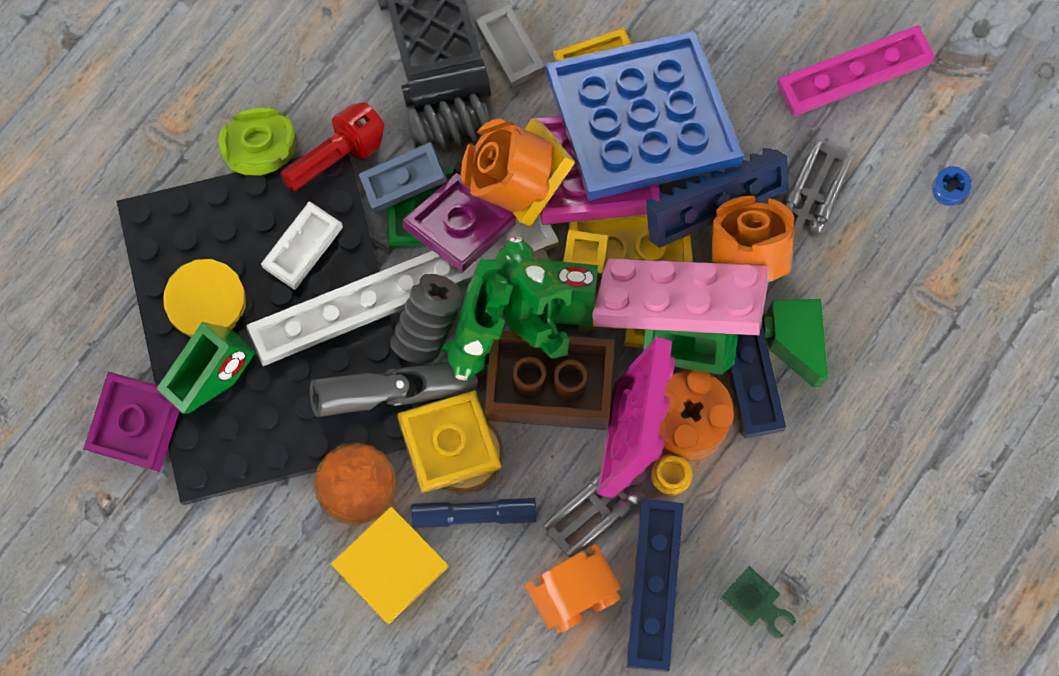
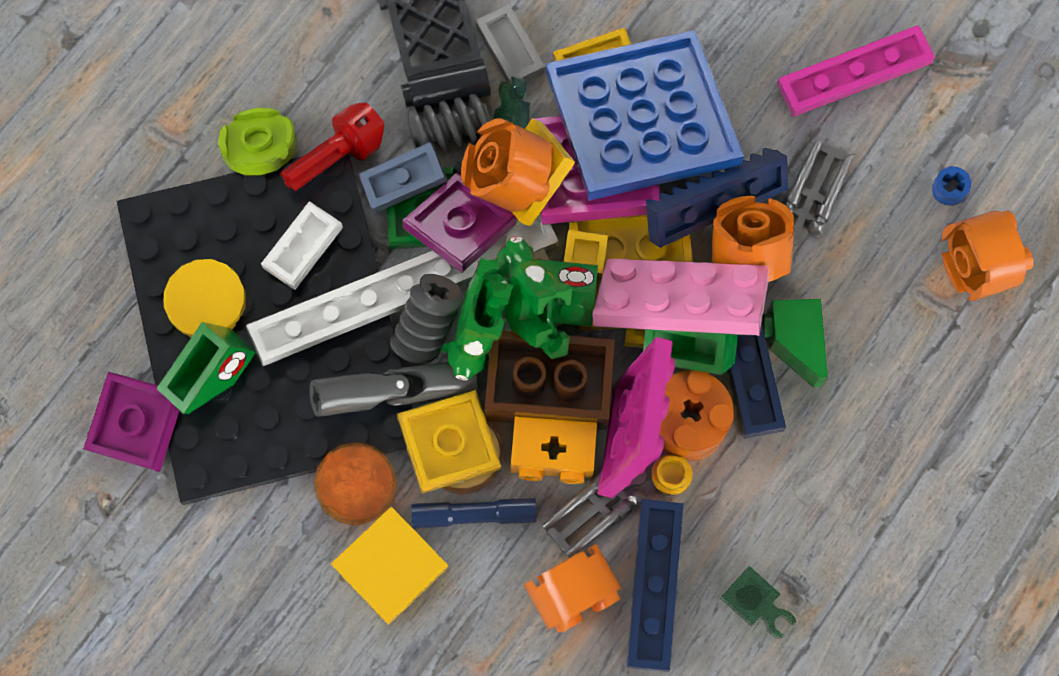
(513, 106): none -> clear green plate
(533, 438): none -> light orange brick
(985, 254): none -> orange brick

